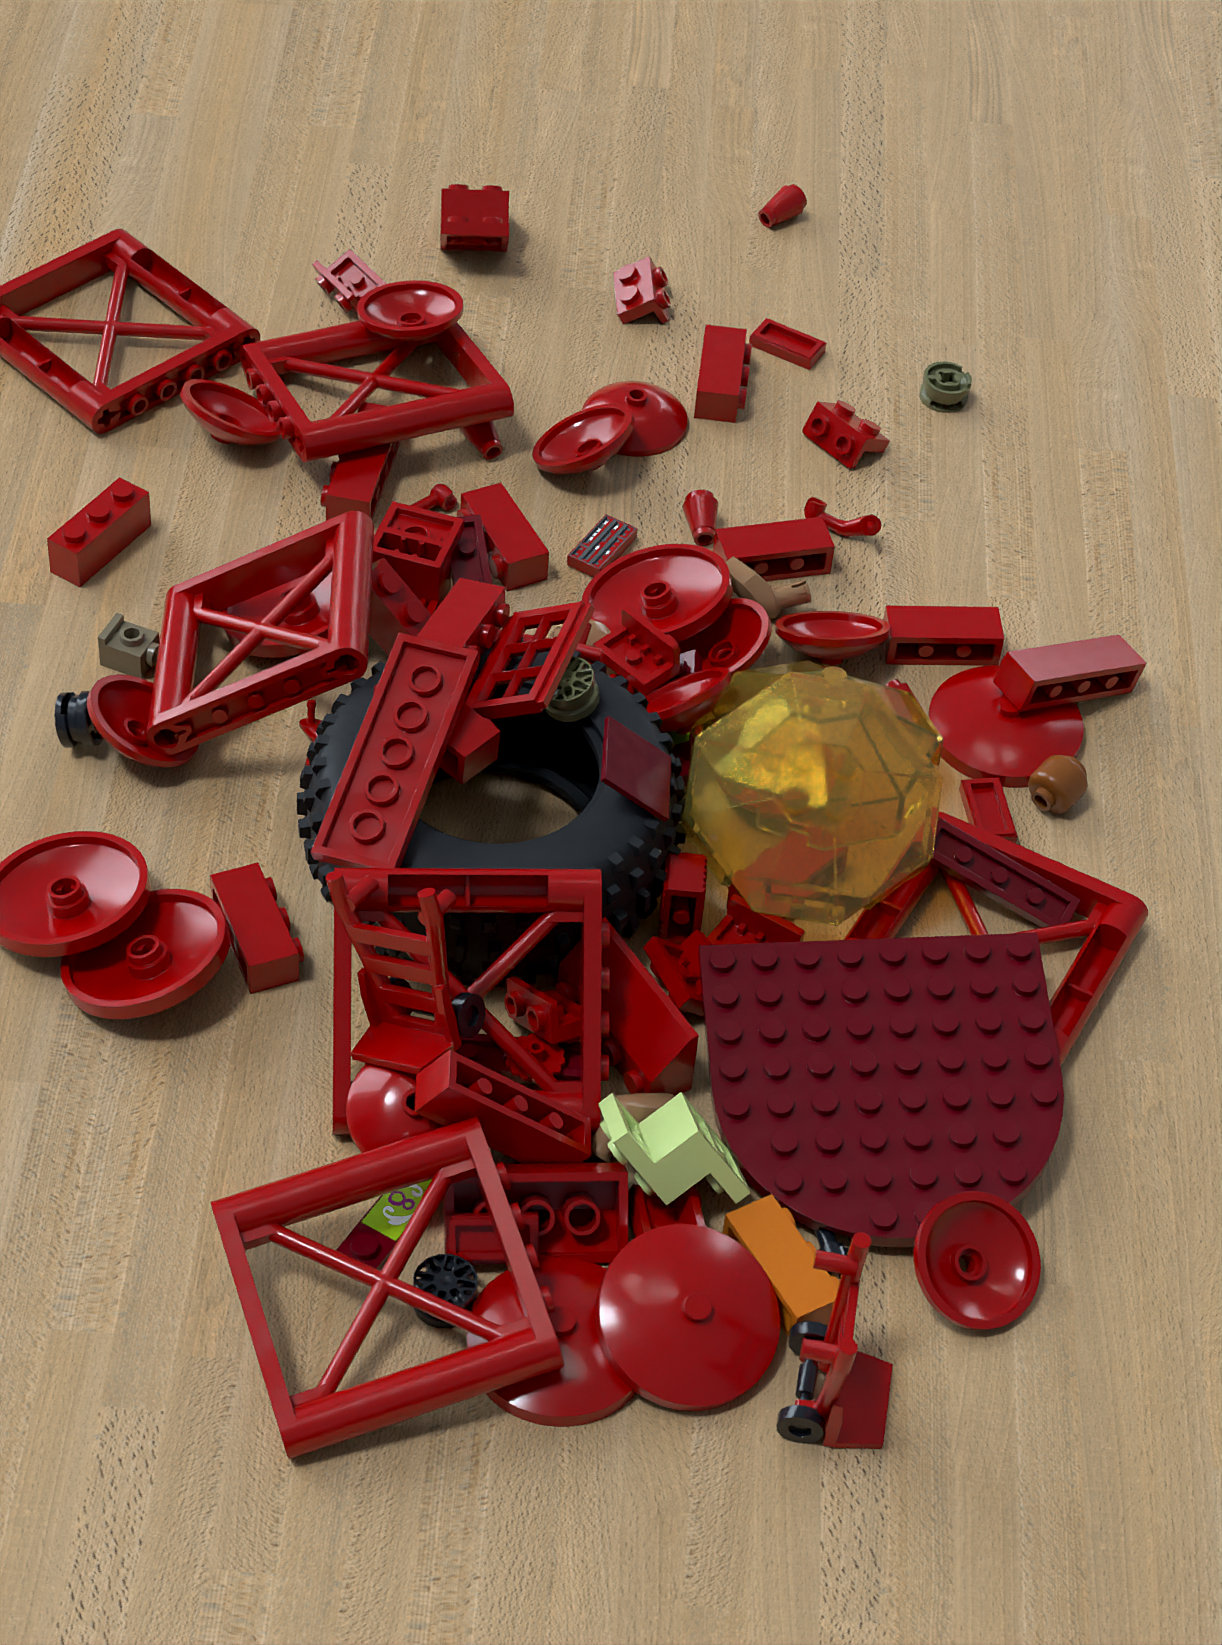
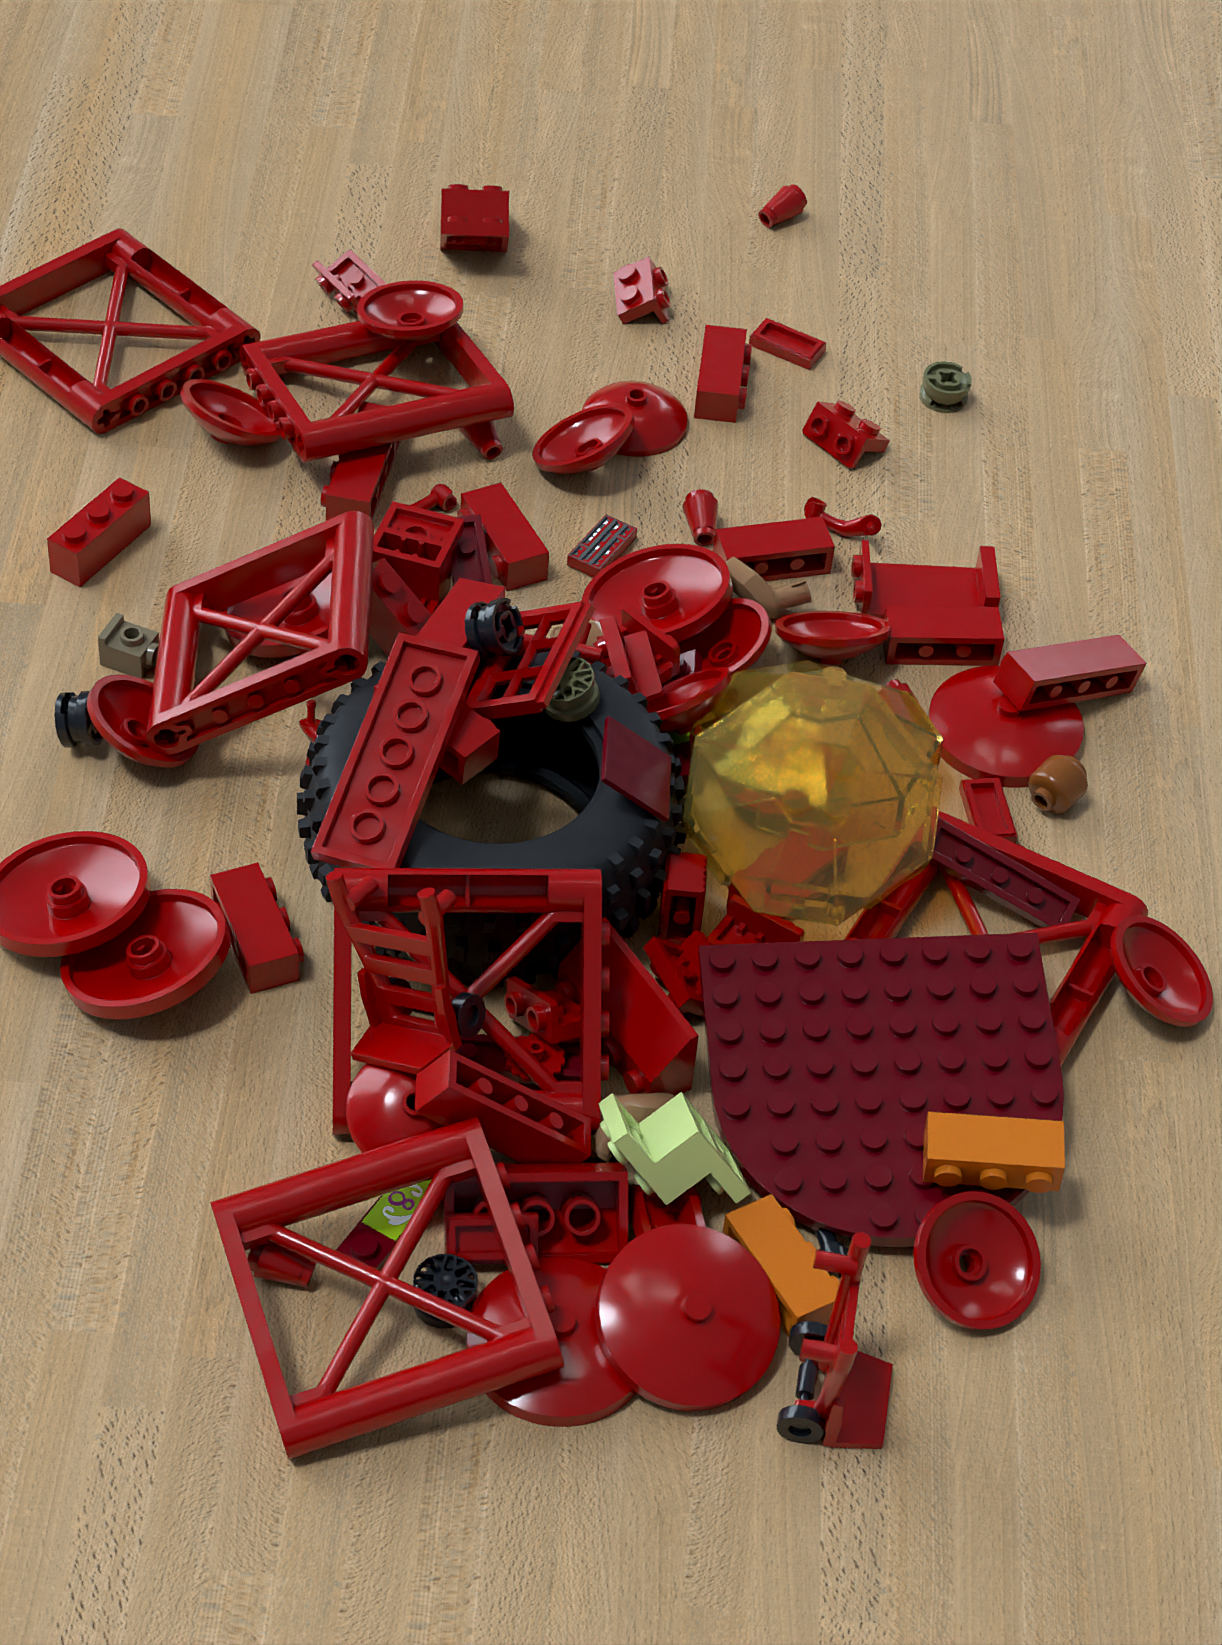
(280, 1265): none -> red cone
(494, 628): none -> black wheel
(631, 658): none -> red bracket
(923, 584): none -> red panel
(993, 1152): none -> orange brick
(1160, 971): none -> red dish

